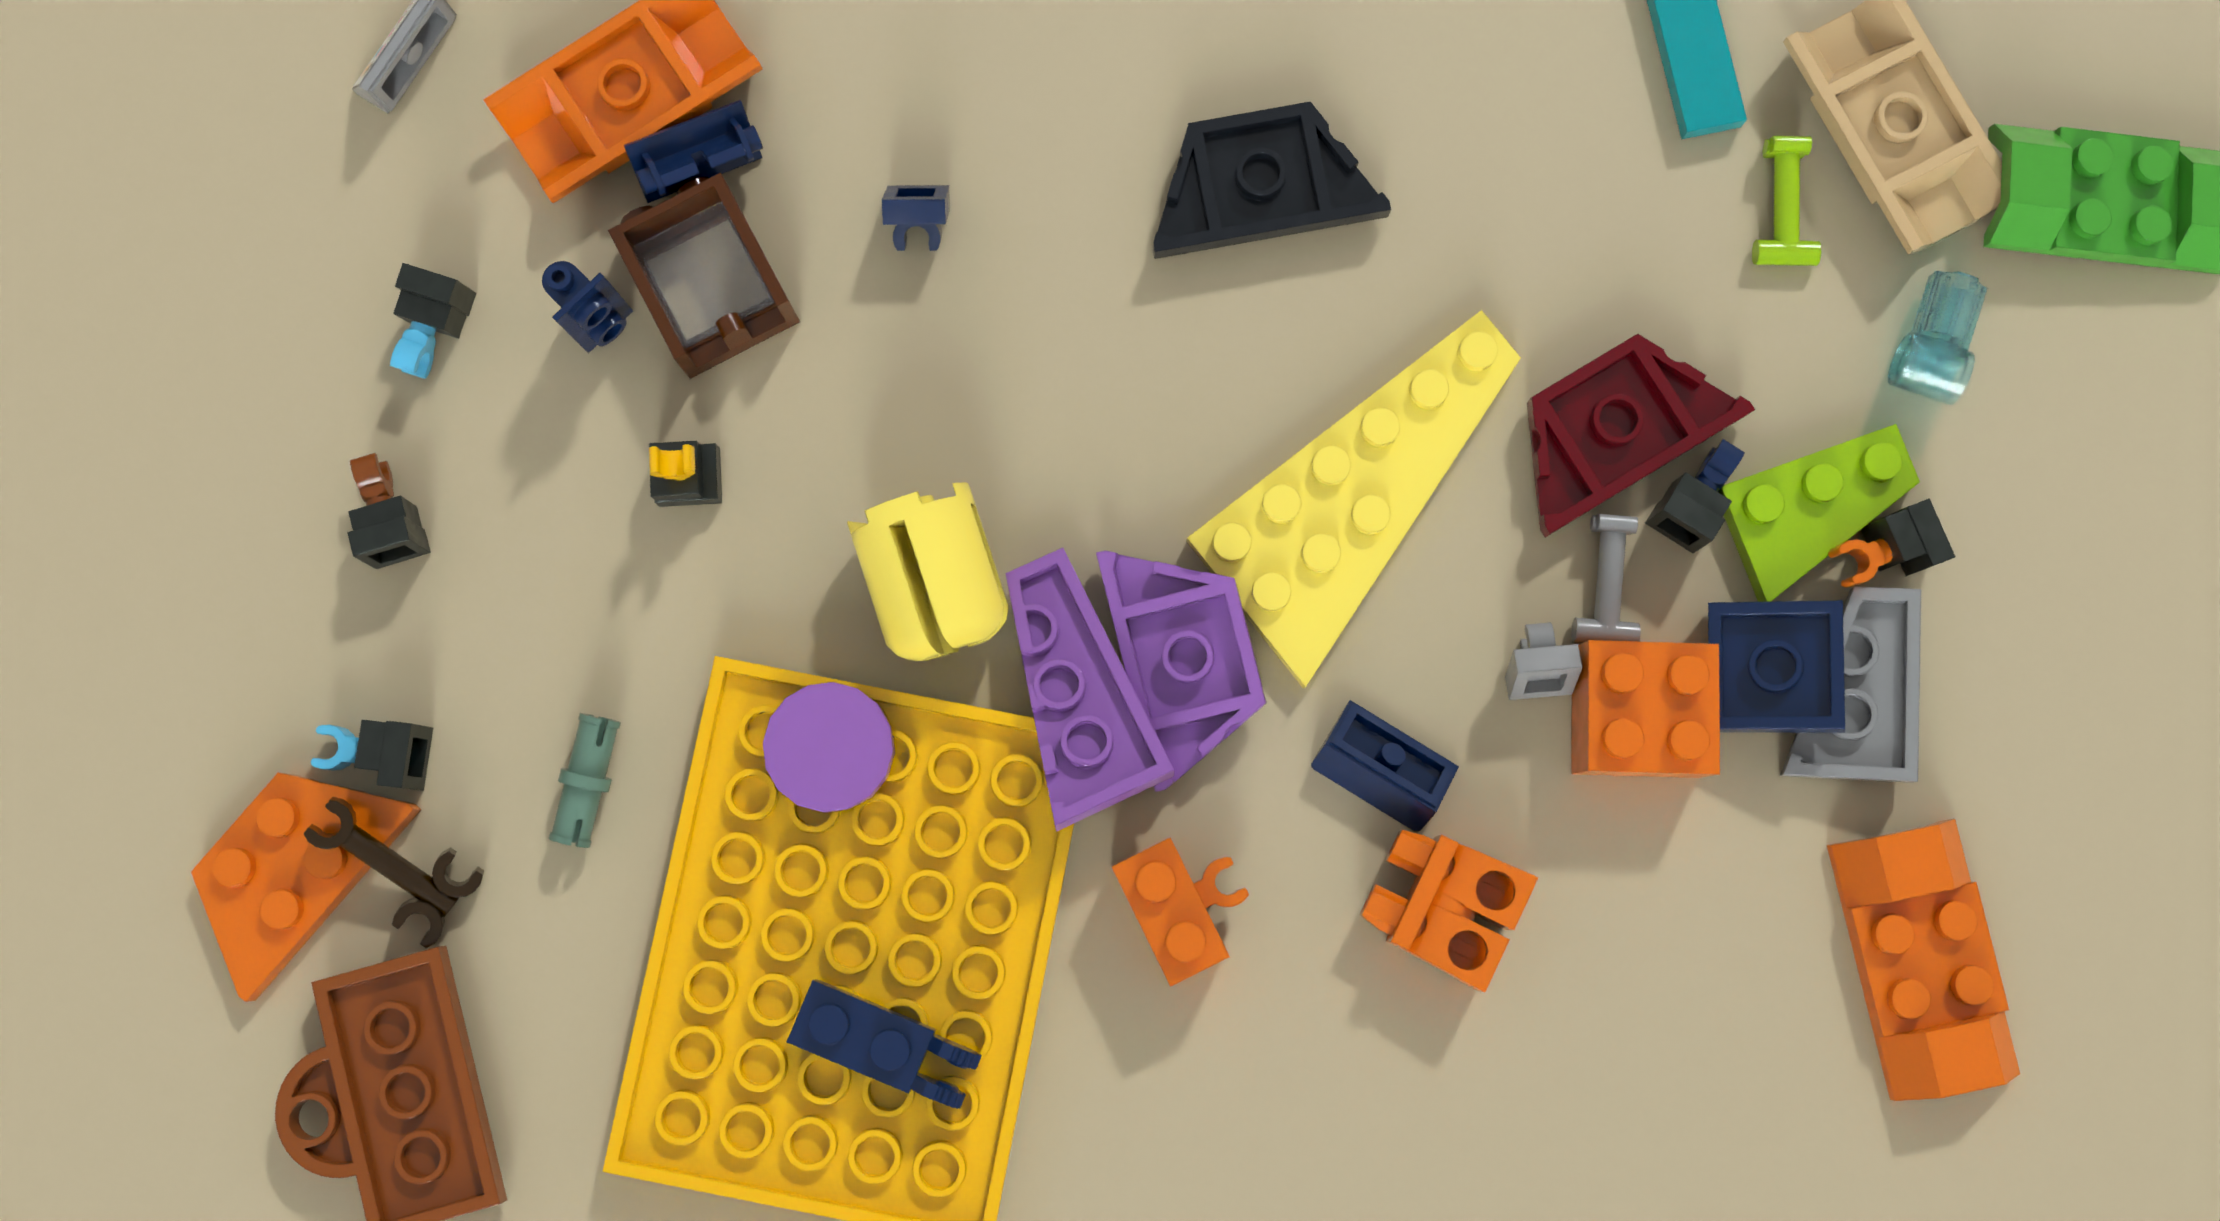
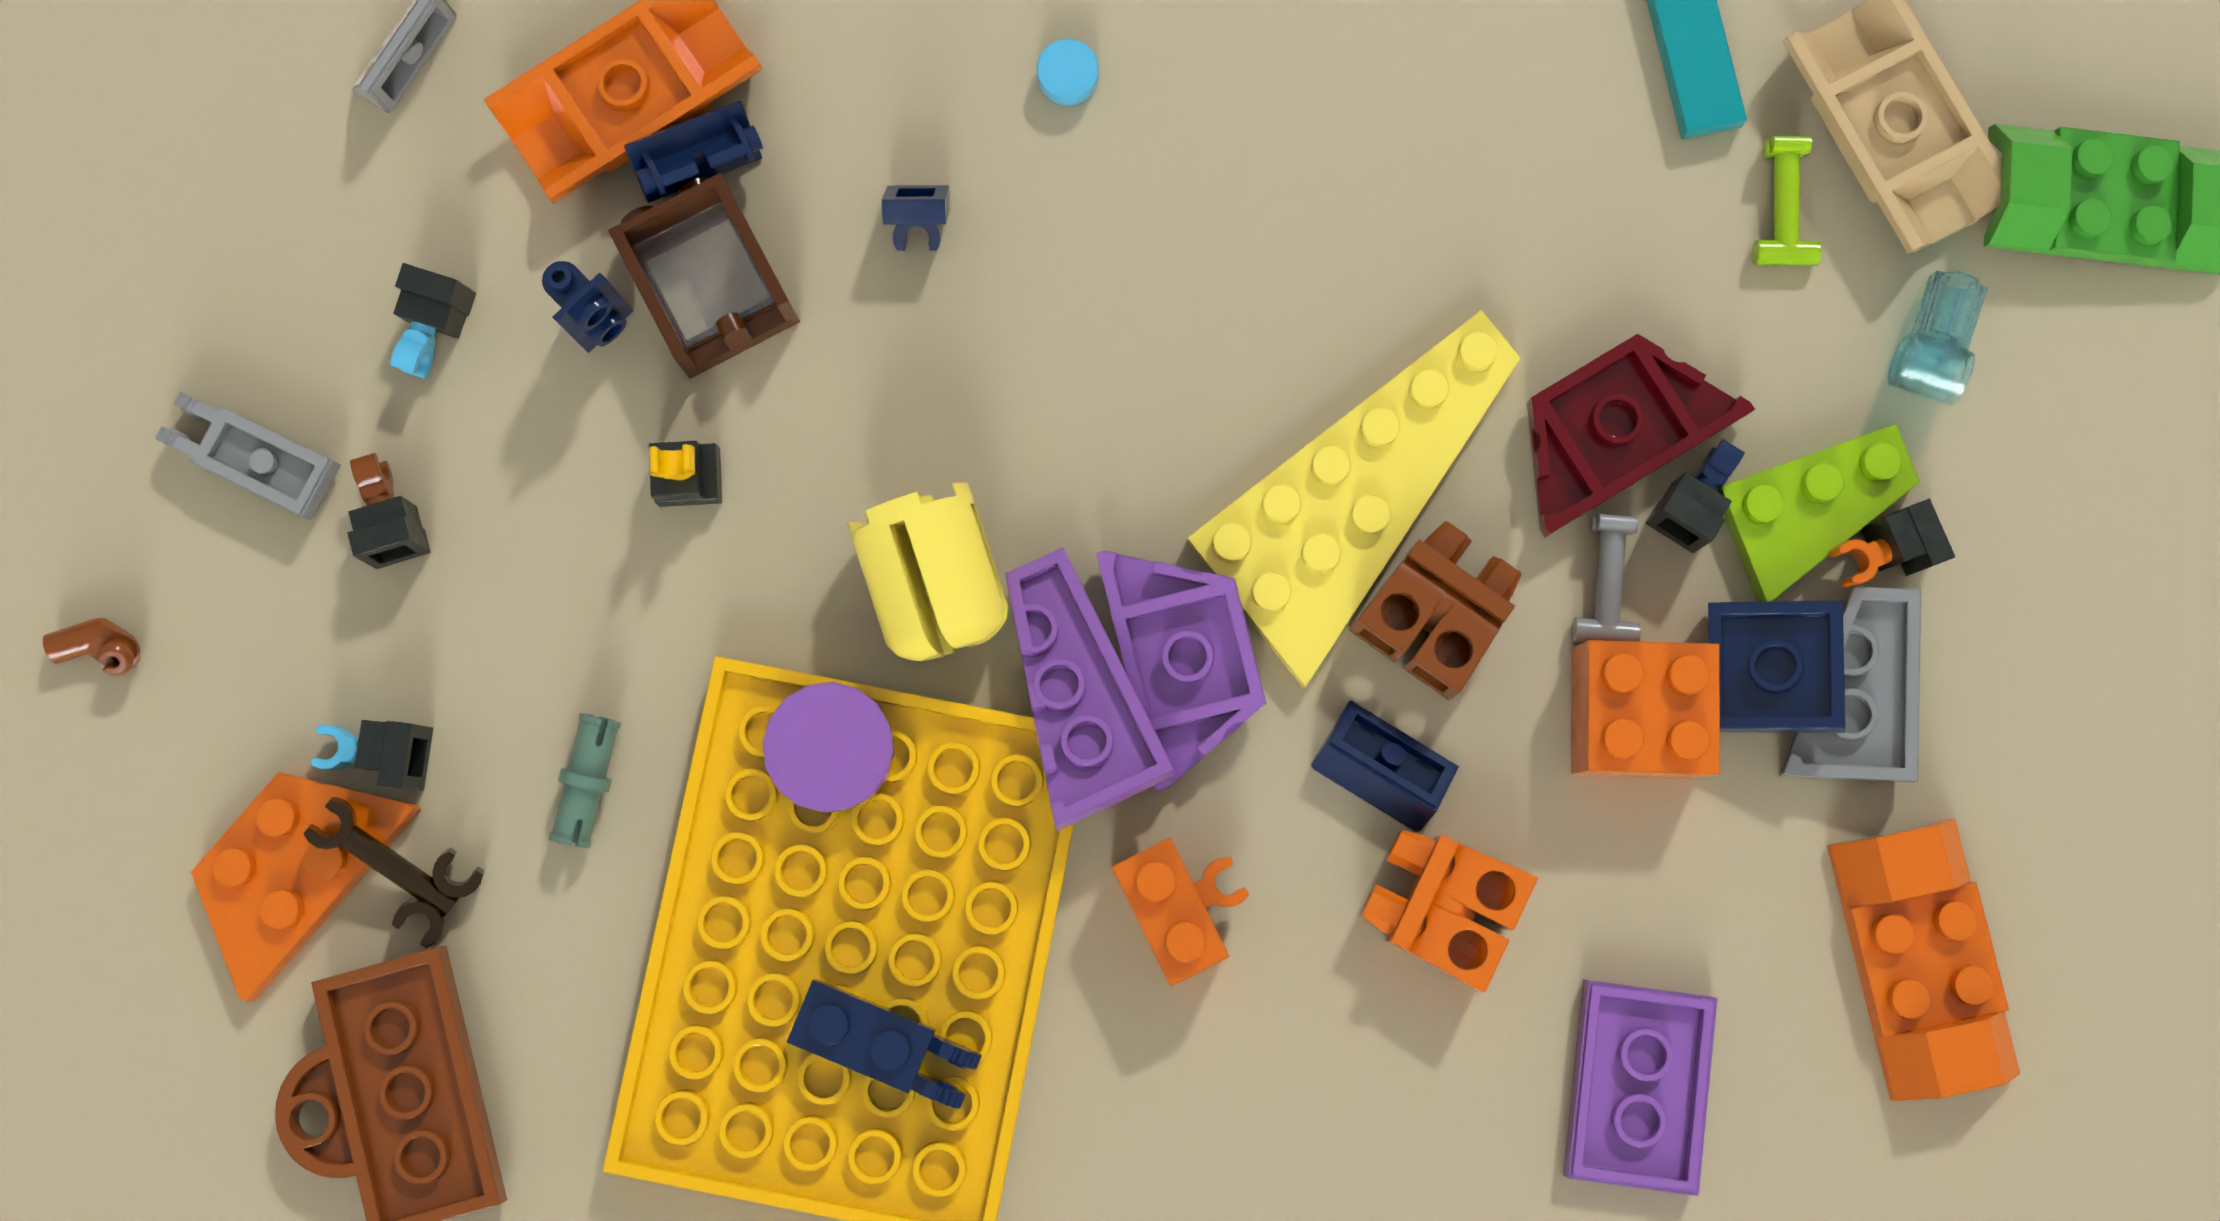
(100, 640): none -> dark orange arm
(254, 457): none -> light grey hinge
(1067, 72): none -> medium azure tile
(1261, 181): black wing -> none
(1444, 602): none -> dark orange hips
(1541, 666): light grey tile -> none
(1640, 1087): none -> medium lavender tile

